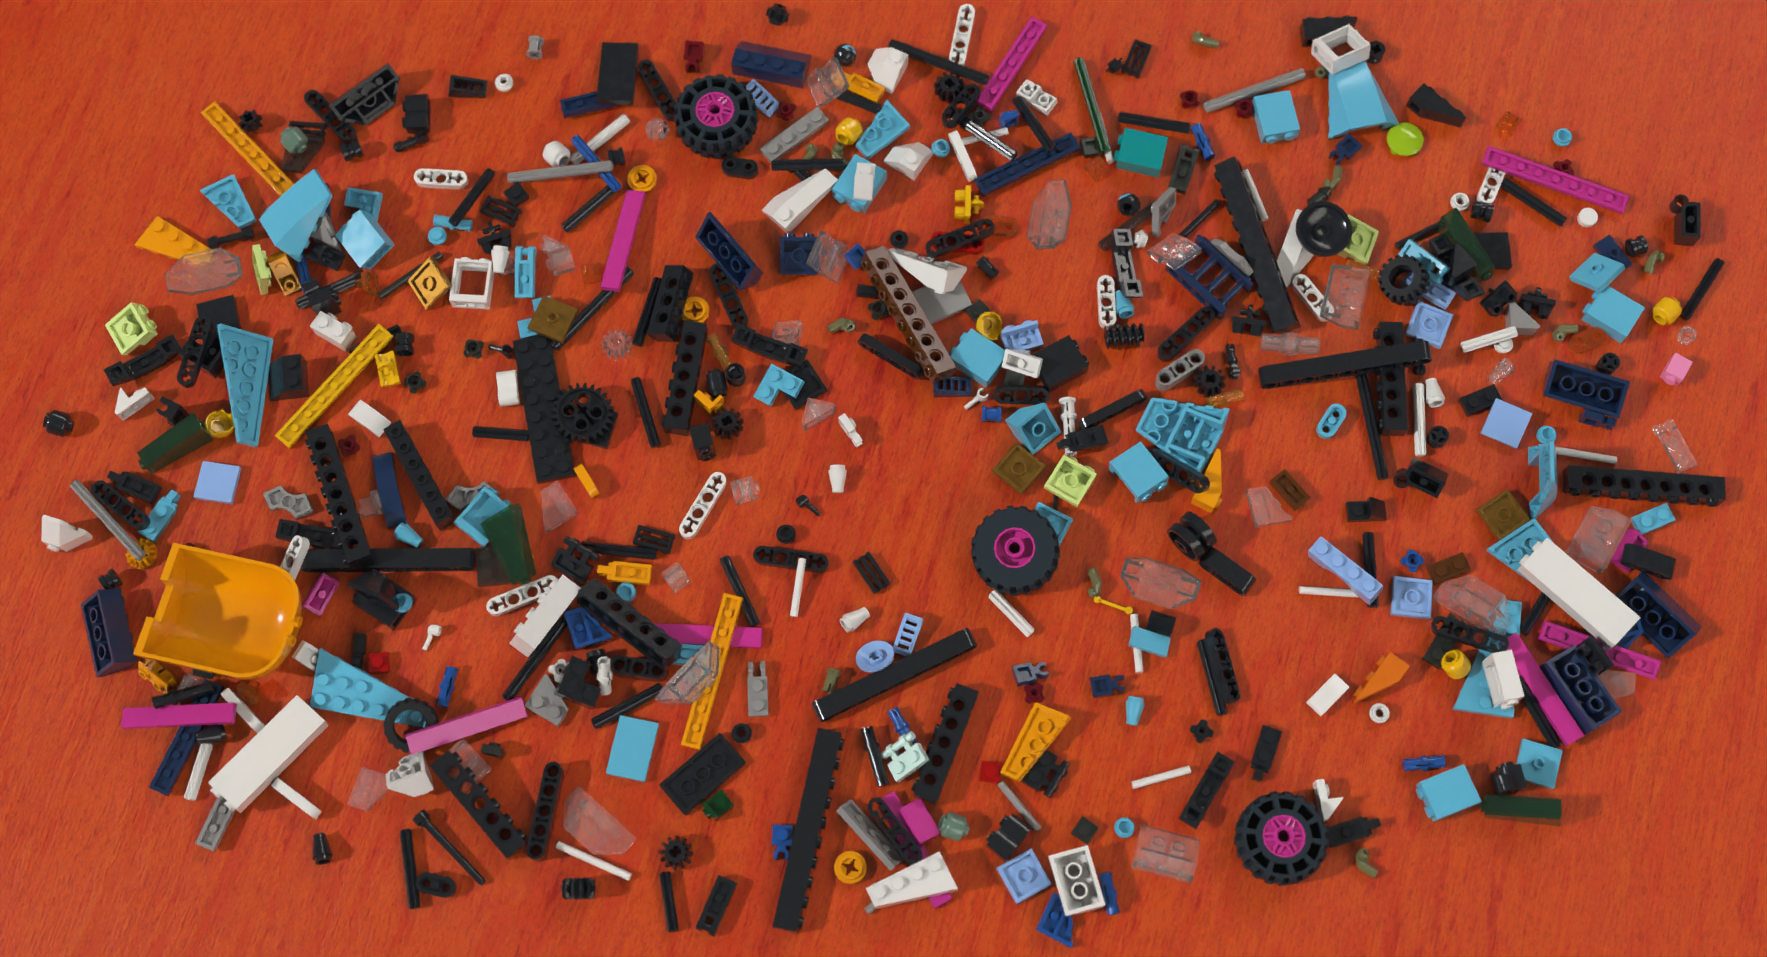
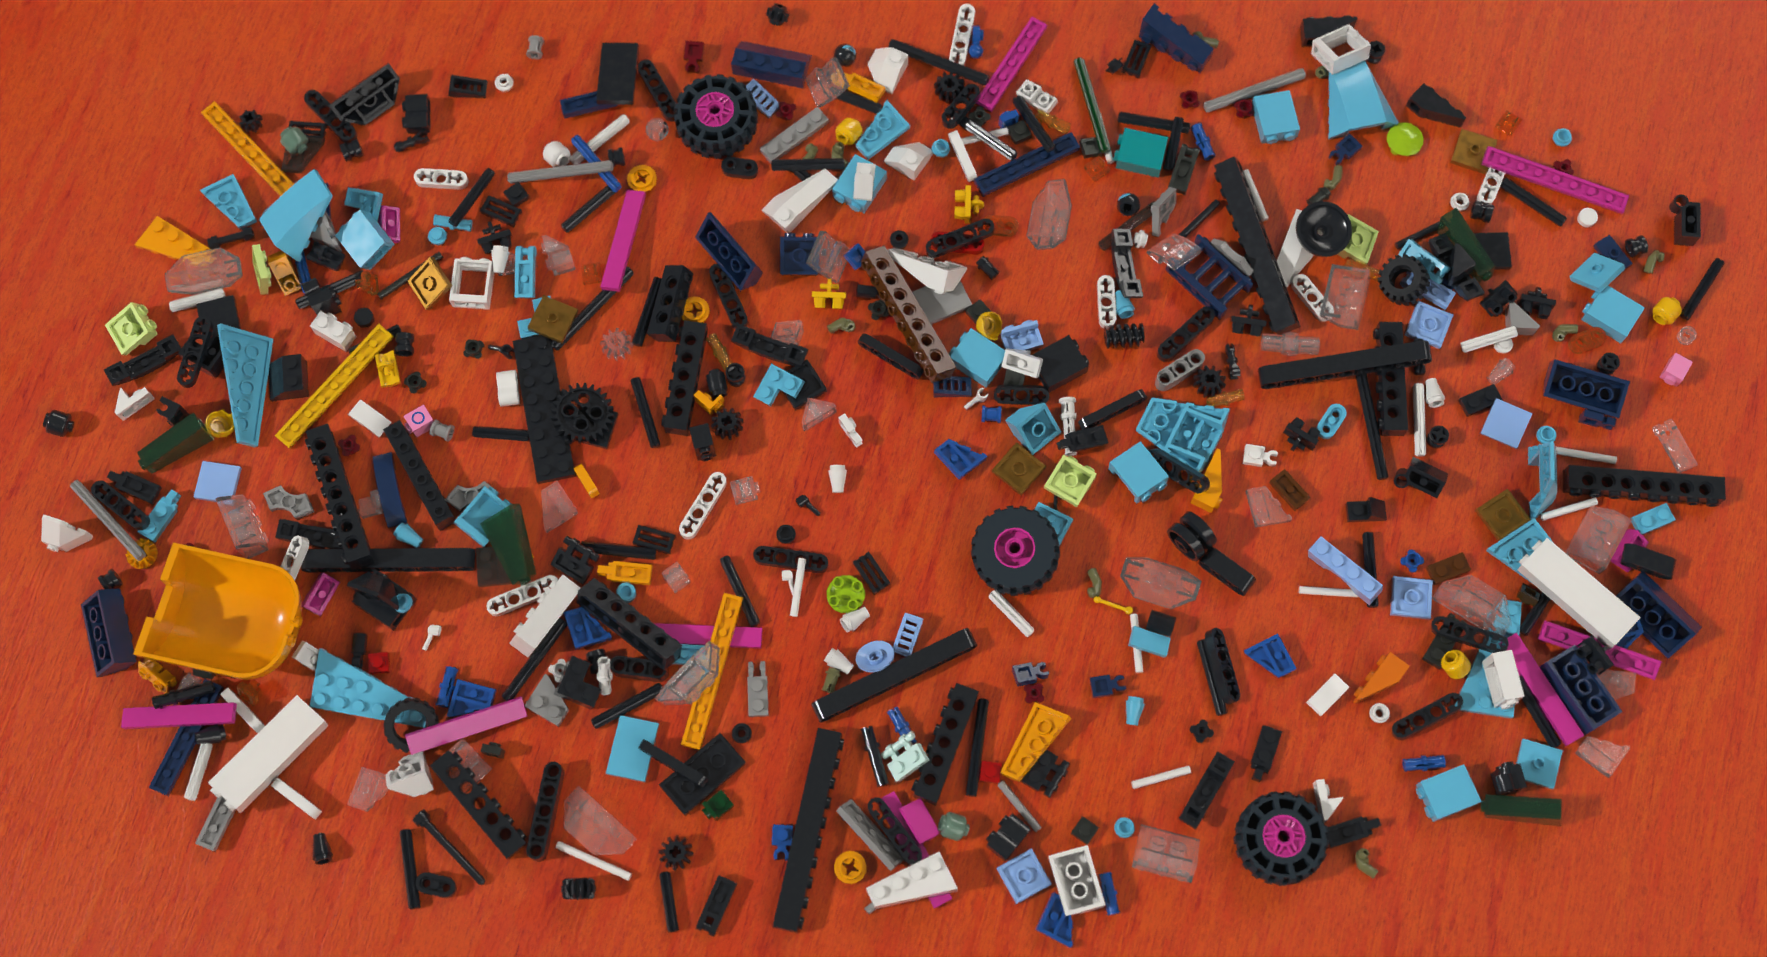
(191, 301): none -> white axle
(243, 525): none -> clear slope
(364, 317): none -> black tile
(390, 222): none -> dark pink slope
(418, 421): none -> bright pink brick
(442, 430): none -> light grey bush
(470, 698): none -> blue wing
(673, 763): none -> black beam
(788, 576): none -> white hand
(838, 297): none -> yellow hips
(838, 661): none -> white cone
(845, 594): none -> lime dish
(958, 458): none -> blue wing
(976, 49): none -> blue plate
(977, 747): none -> black axle
(1019, 132): none -> pearl dark grey plate
(1052, 121): none -> clear yellow axle
(1173, 143): none -> black axle
(1174, 40): none -> dark blue wedge
(1255, 456): none -> white plate
(1272, 656): none -> blue wing
(1299, 438): none -> black hips
(1427, 716): none -> black beam
(1471, 150): none -> pearl gold plate
(1528, 595): none -> dark brown plate
(1568, 509): none -> white bar
(1602, 754): none -> clear wing

